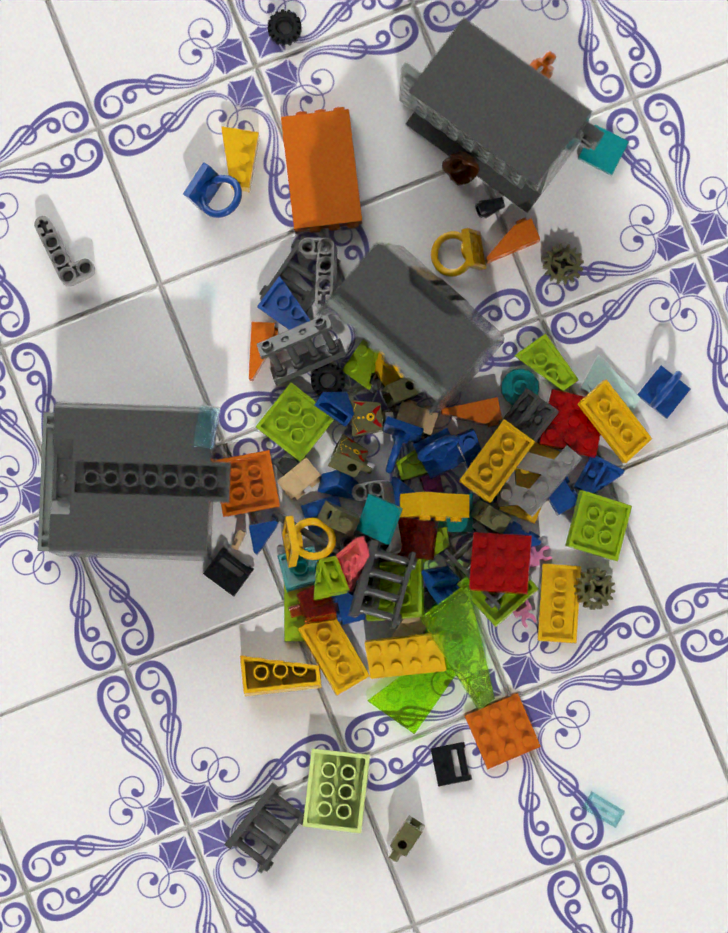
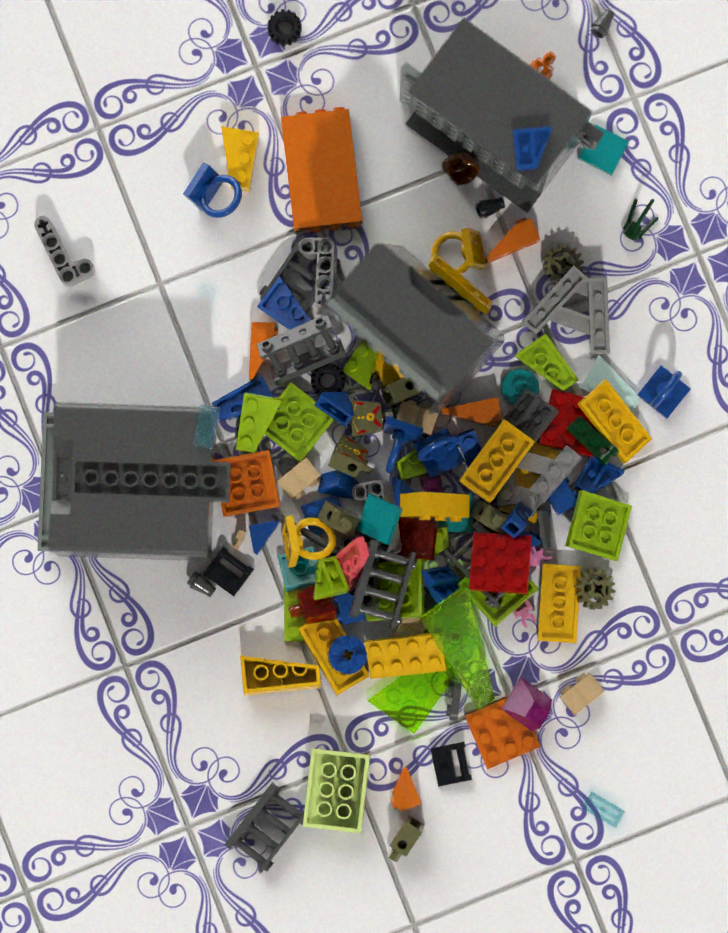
(199, 583): none -> dark grey cone
(231, 403): none -> blue wing
(254, 420): none -> lime wing
(342, 664): none -> blue plate
(404, 792): none -> orange slope
(453, 709): none -> dark grey plate
(459, 283): none -> yellow plate
(519, 517): none -> blue leg
(527, 705): none -> magenta slope
(530, 146): none -> blue wing
(546, 530): none -> dark grey slope
(552, 309): none -> light grey plate
(581, 693): none -> tan brick
(591, 440): none -> dark green plate
(602, 24): none -> dark grey cone
(633, 230): none -> dark green plant

